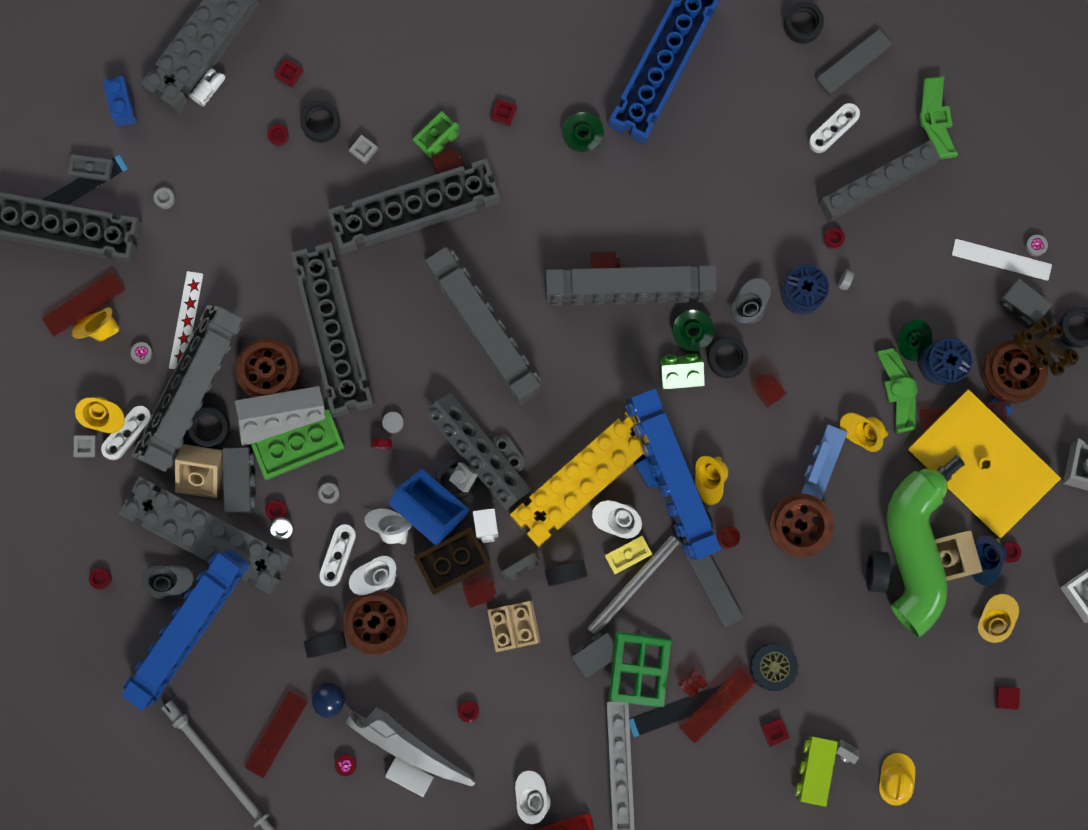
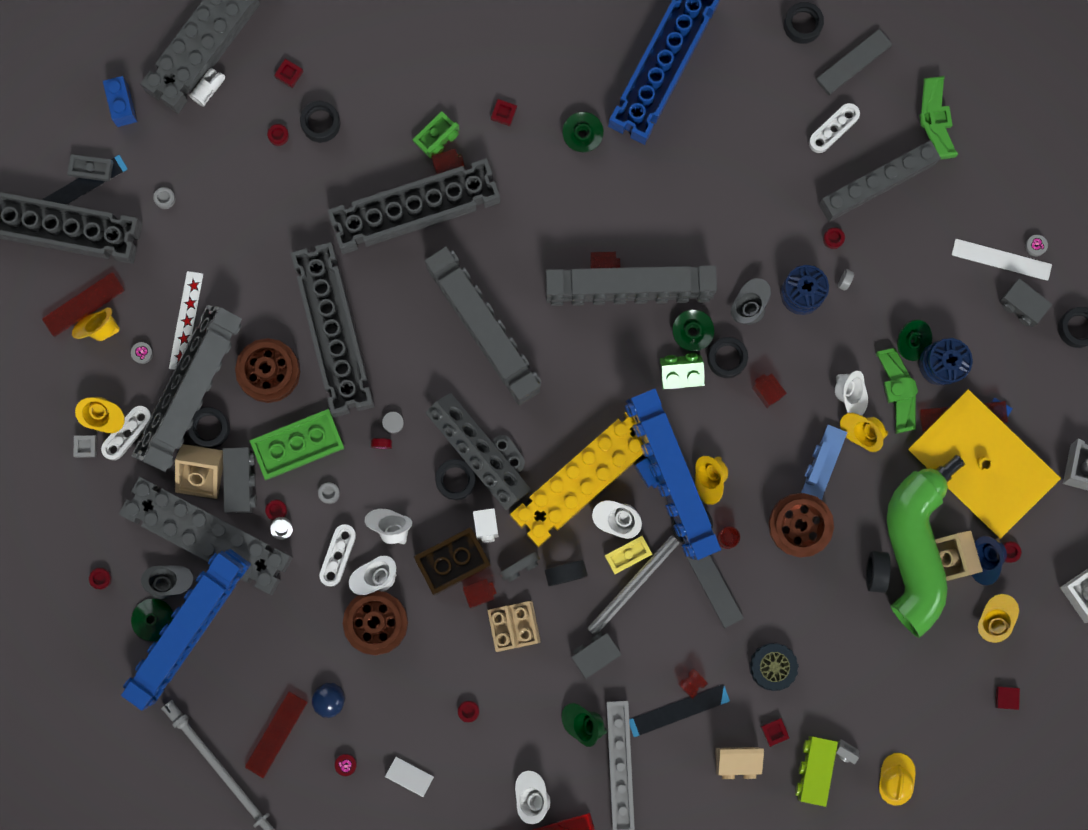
(151, 607): none -> dark green dish
(277, 413): light grey wedge -> none
(325, 644): black tyre -> none
(363, 149): light grey plate -> none
(396, 740): light grey piece -> none
(428, 506): blue piece -> none
(463, 477): light grey plate -> none
(583, 724): none -> dark green piece
(639, 669): green window -> none
(717, 705): clear red tile -> none
(739, 761): none -> tan slope
(852, 392): none -> white piece
(995, 382): copper wheel -> none
(1025, 339): dark brown plant -> none

